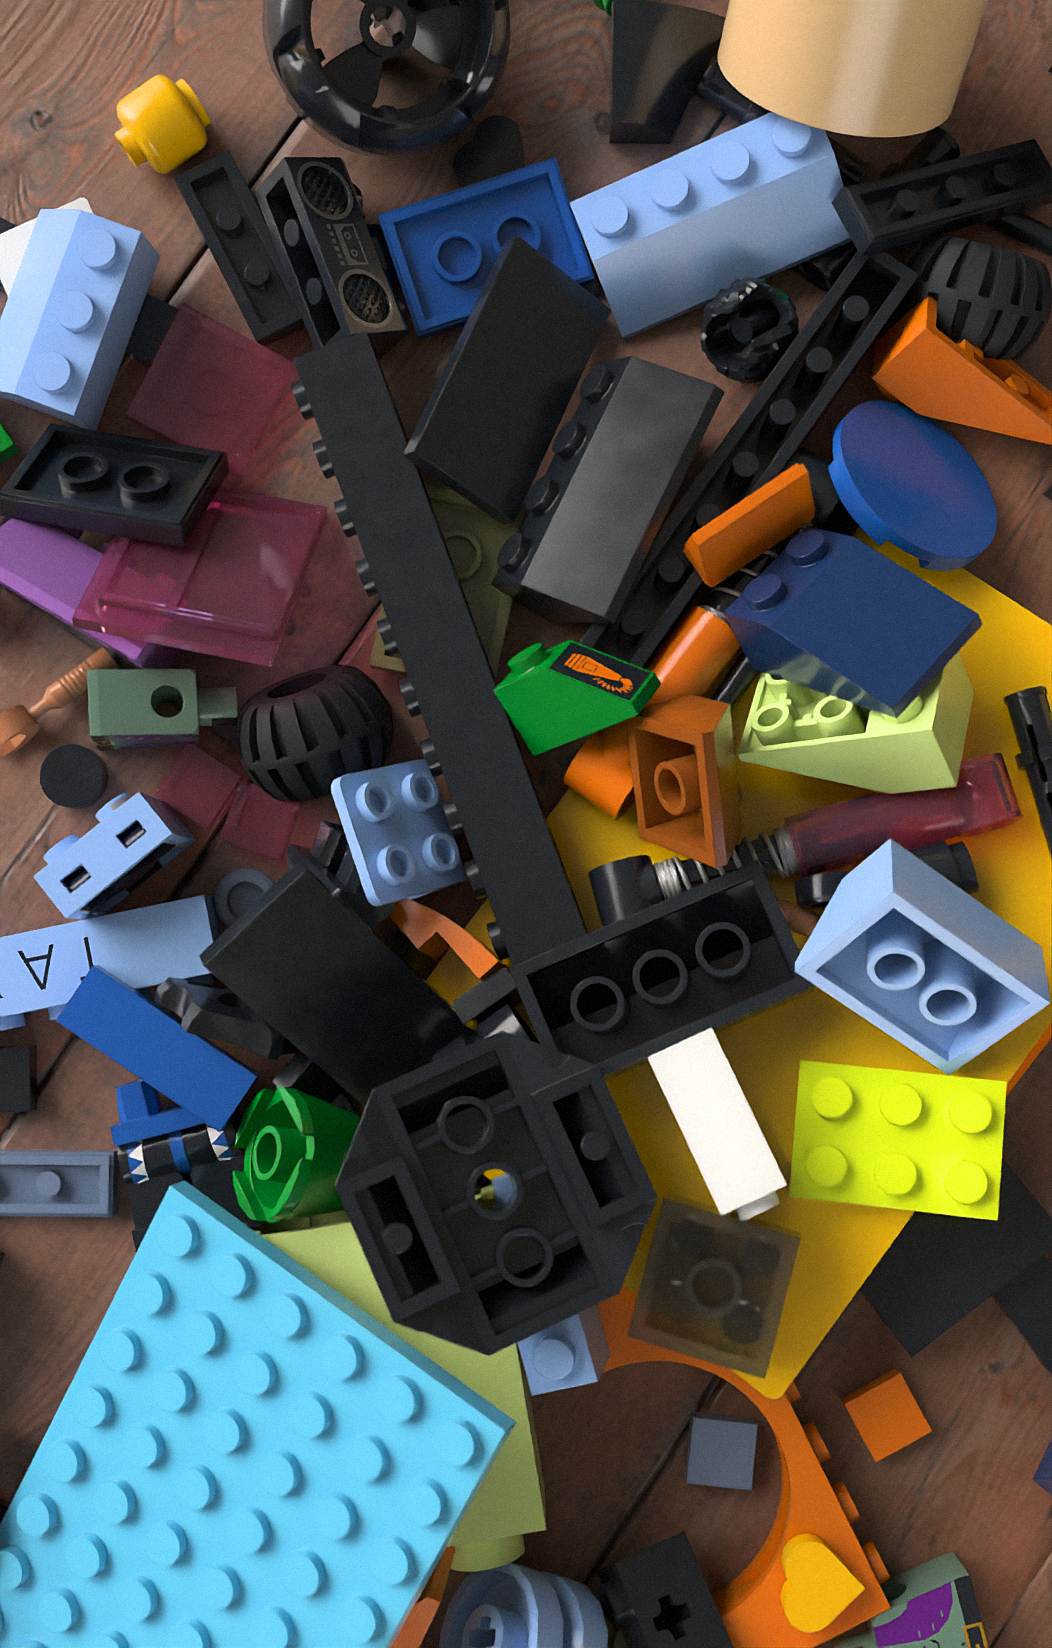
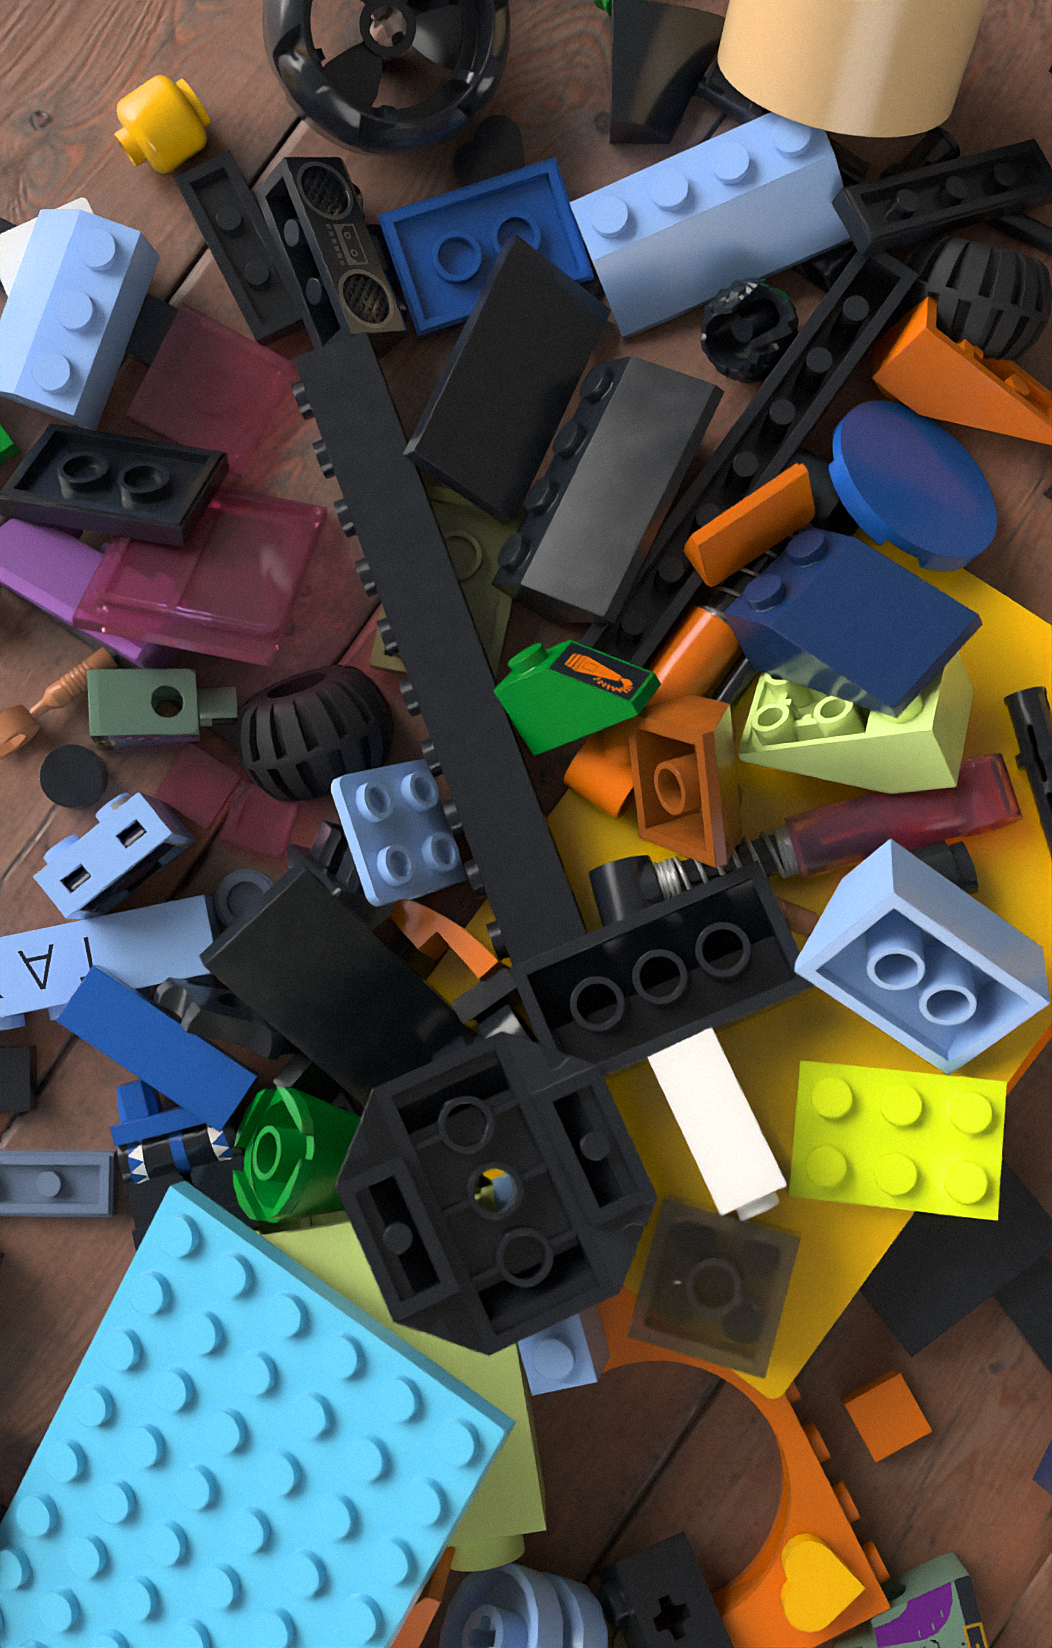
(721, 1450): sand blue tile -> none
(818, 889): black tile -> none

